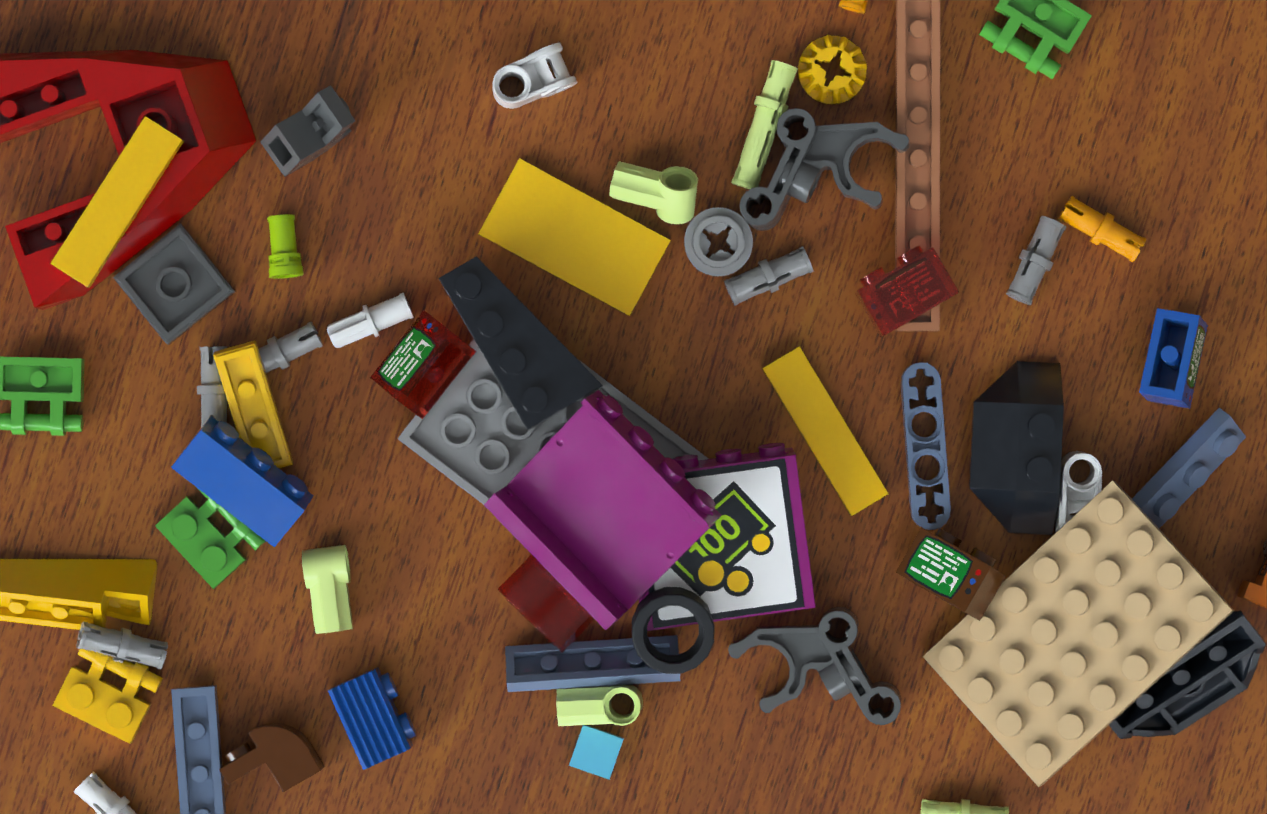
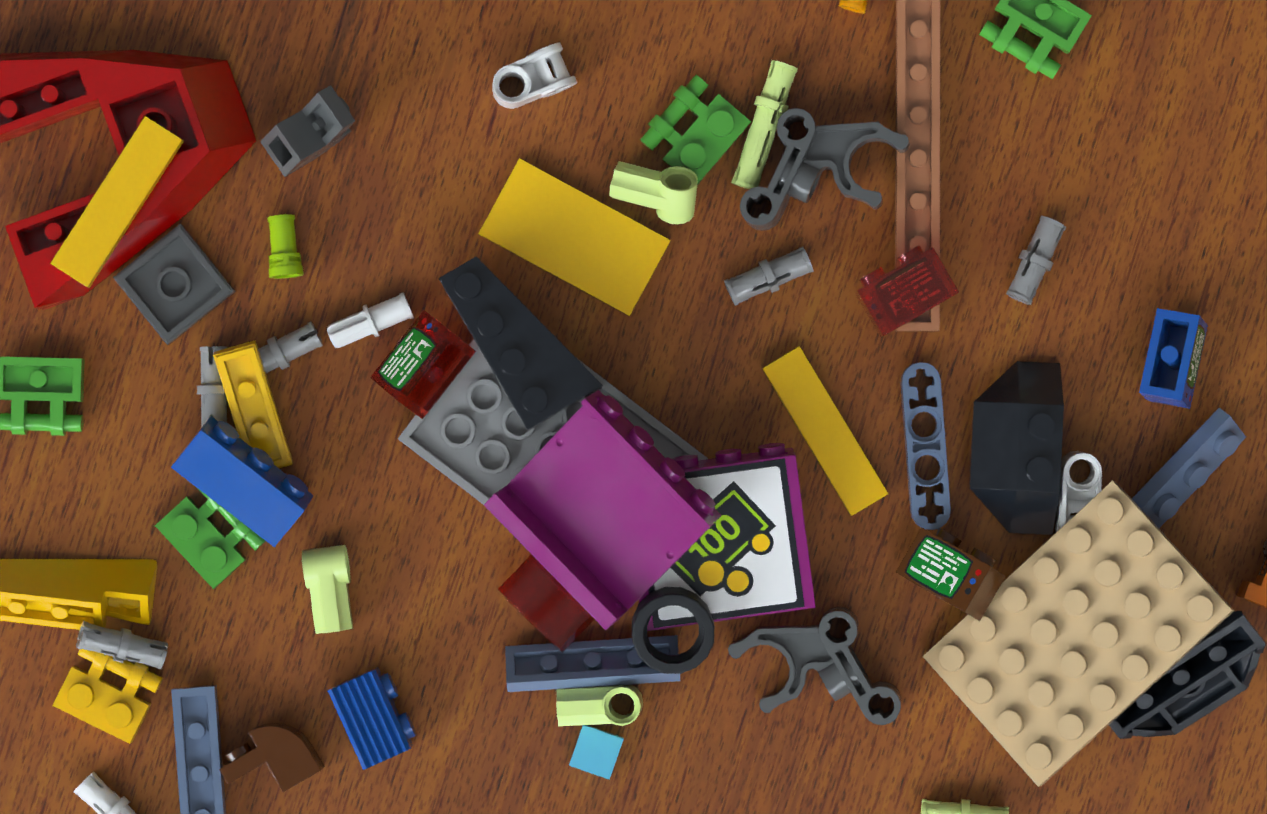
(706, 138): none -> bright green plate
(714, 221): light grey gear -> none
(813, 77): yellow gear -> none
(1102, 228): light orange pin -> none

